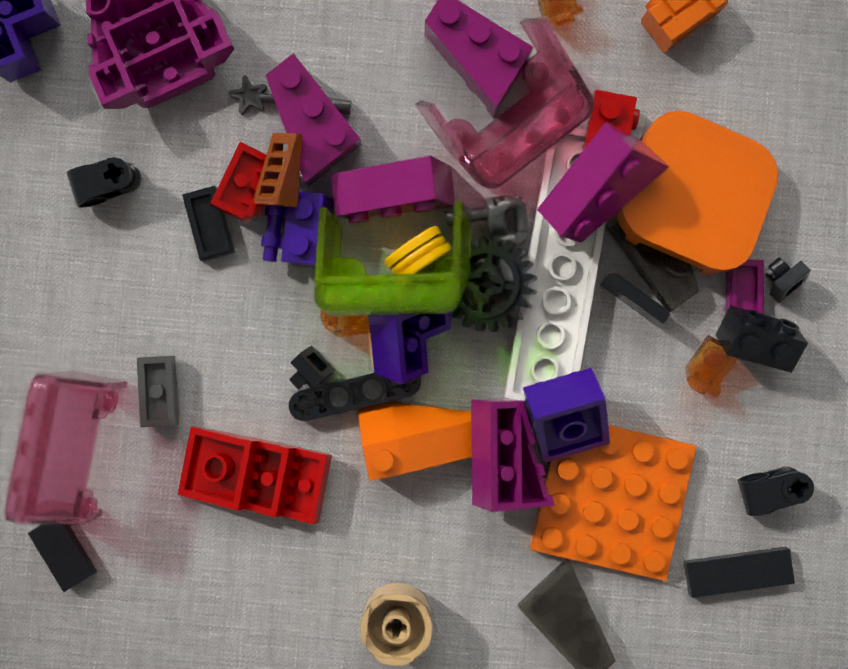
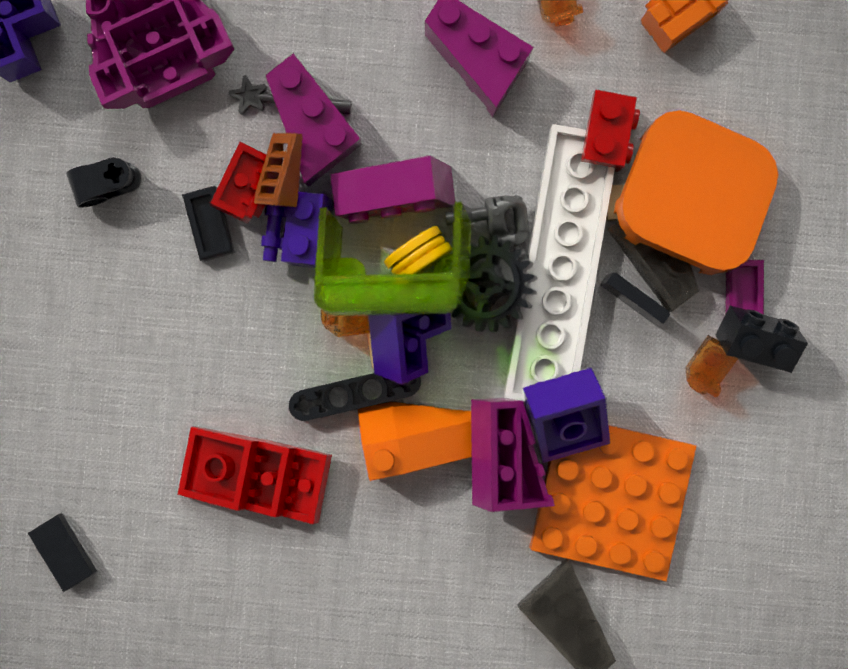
(58, 448): clear pink windscreen -> none
(157, 391): dark grey plate -> none
(310, 368): black tile -> none
(392, 644): tan brick -> none
(528, 128): clear pink windscreen -> none
(600, 183): magenta wedge -> none
(739, 572): black tile -> none
(769, 492): black piece -> none
(786, 279): black tile -> none

